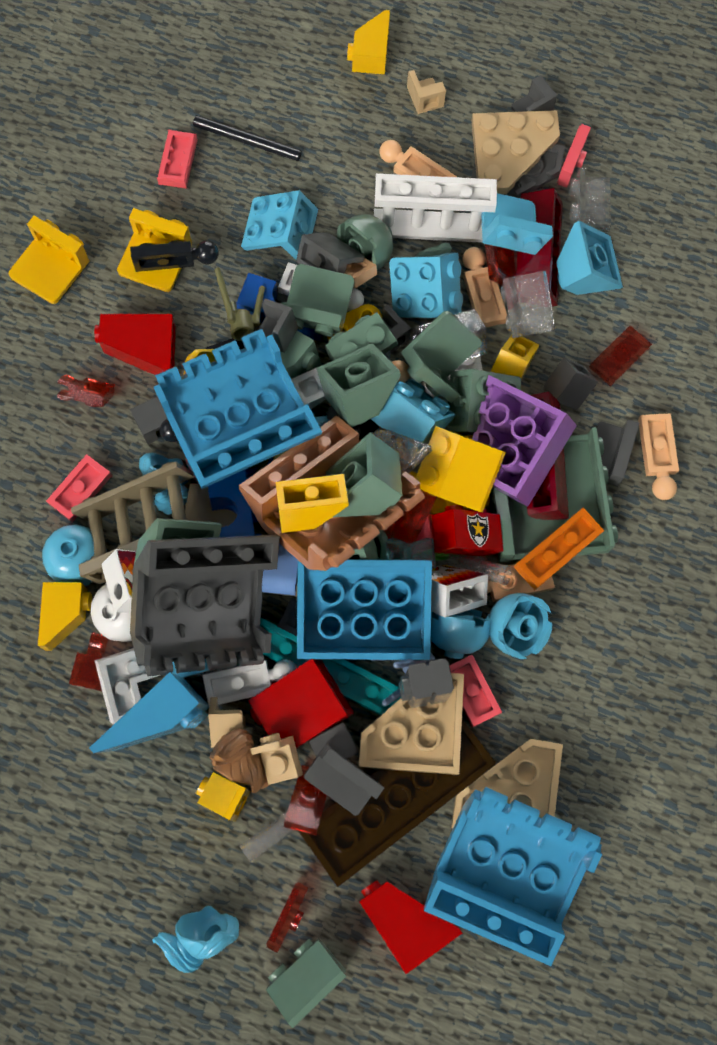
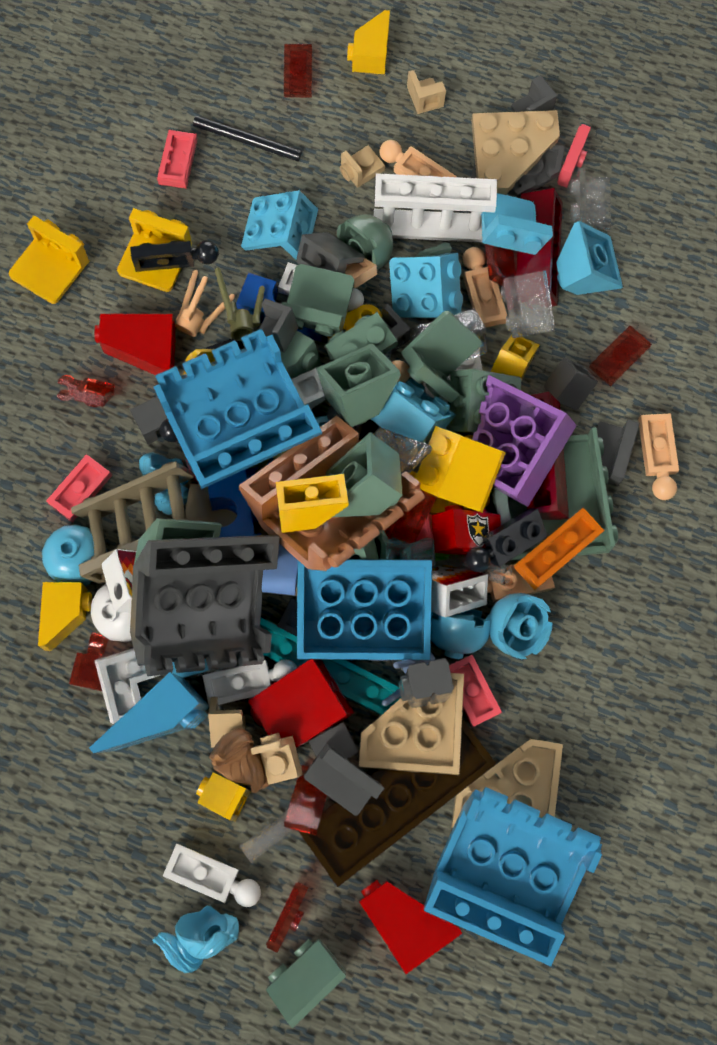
(190, 318): none -> light nougat plant
(210, 877): none -> white plate
(298, 70): none -> clear red plate
(361, 166): none -> tan bracket
(507, 541): none -> black plate

